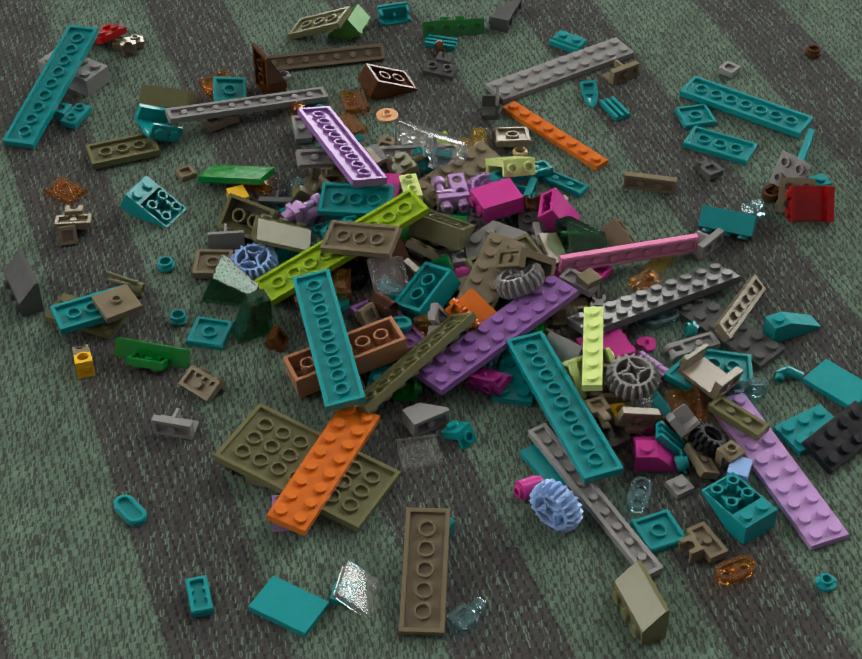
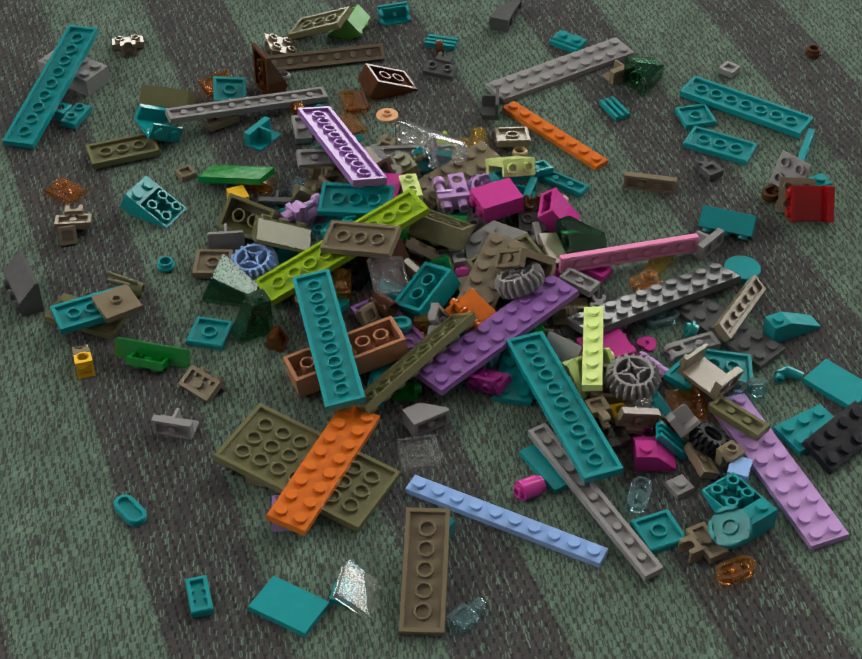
(109, 33): red plate -> none
(178, 317): teal plate -> none
(260, 135): none -> teal panel
(278, 45): none -> dark tan hinge
(453, 27): green bracket -> none
(461, 432): teal bracket -> none
(507, 521): none -> light blue plate
(556, 505): light blue gear -> none
(589, 92): teal plate -> none
(589, 278): dark tan tile -> none
(617, 233): dark tan panel -> none
(641, 604): olive slope -> none
(642, 73): none -> clear green slope
(682, 463): teal plate -> none
(730, 527): none -> teal tile
(743, 266): none -> teal tile
(753, 208): clear light blue tile -> none
(824, 586): teal plate -> none

